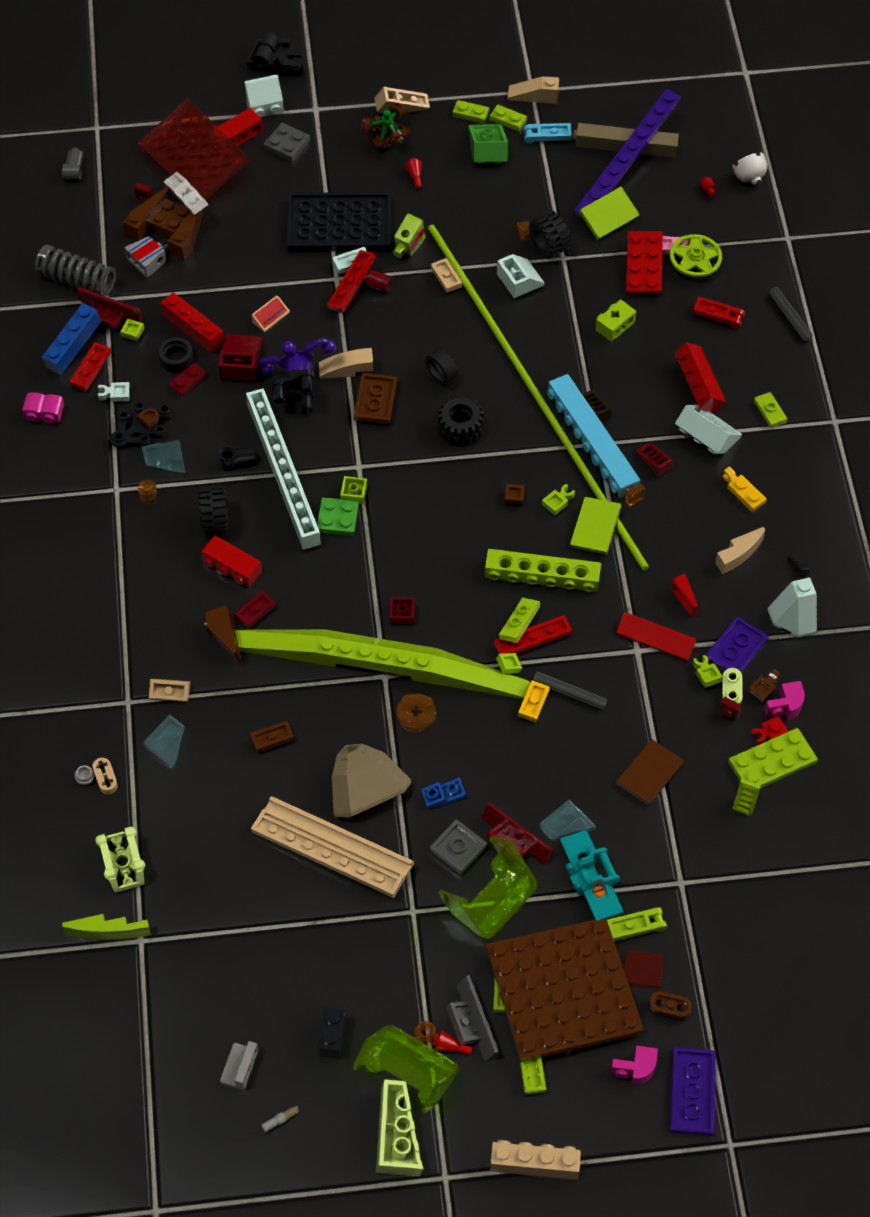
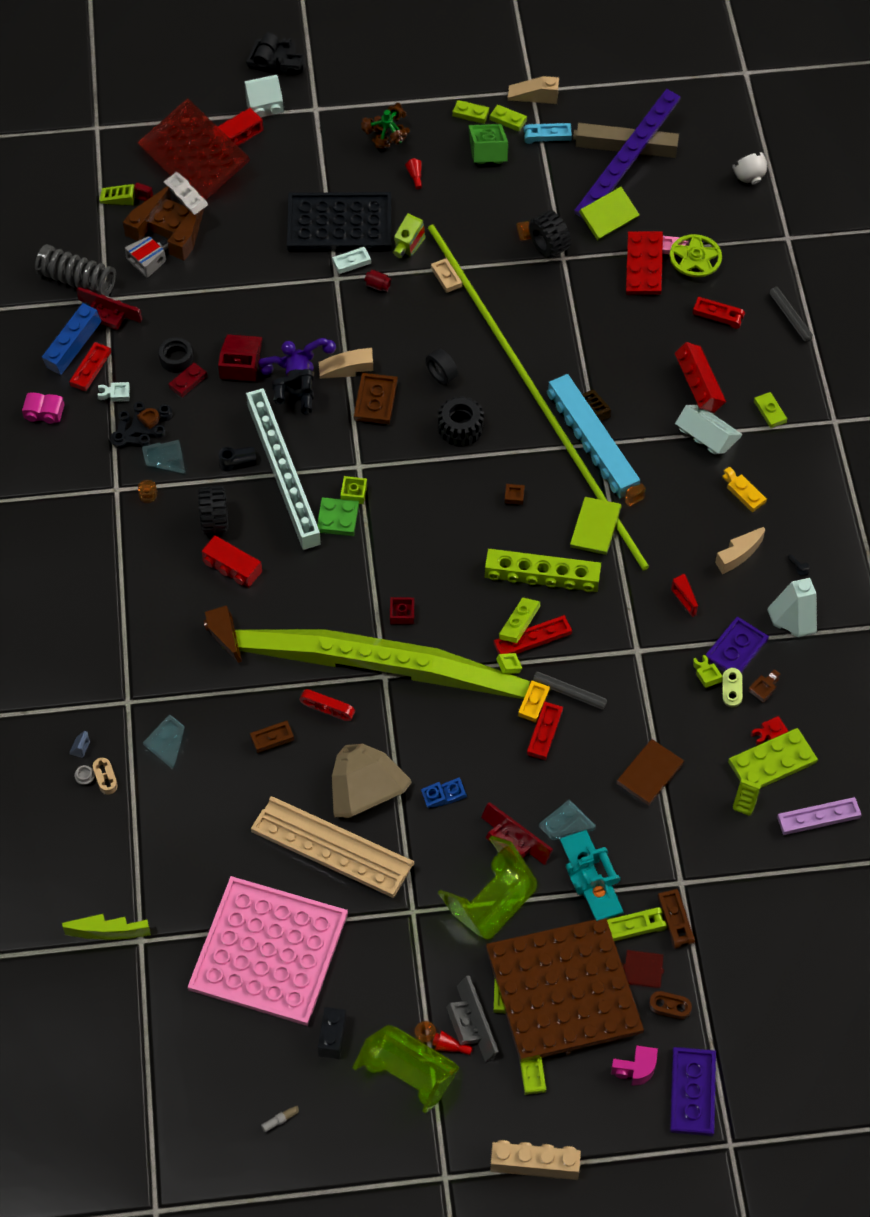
(72, 169): dark grey piece -> none
(80, 745): none -> sand blue slope
(110, 859): yellowish green piece -> none
(123, 195): none -> lime slope
(132, 329): lime plate -> none
(169, 689): tan slope -> none
(192, 322): red brick -> none
(239, 1065): light grey panel -> none
(255, 609): dark red plate -> none
(268, 950): none -> bright pink plate
(270, 314): slope -> none
(287, 142): dark grey plate -> none
(327, 705): none -> red beam
(351, 281): red plate -> none
(396, 1138): yellowish green wedge -> none
(409, 100): tan slope -> none
(416, 702): clear orange plate -> none
(458, 846): dark grey plate -> none
(518, 275): light aqua slope -> none
(545, 731): none -> red plate
(558, 500): lime plate -> none
(615, 320): lime brick -> none
(656, 636): red slope -> none
(667, 462): dark red slope -> none
(675, 918): none -> reddish brown plate
(708, 186): red cylinder -> none
(730, 708): dark red plate -> none
(790, 701): dark pink brick -> none
(819, 816): none -> lavender plate

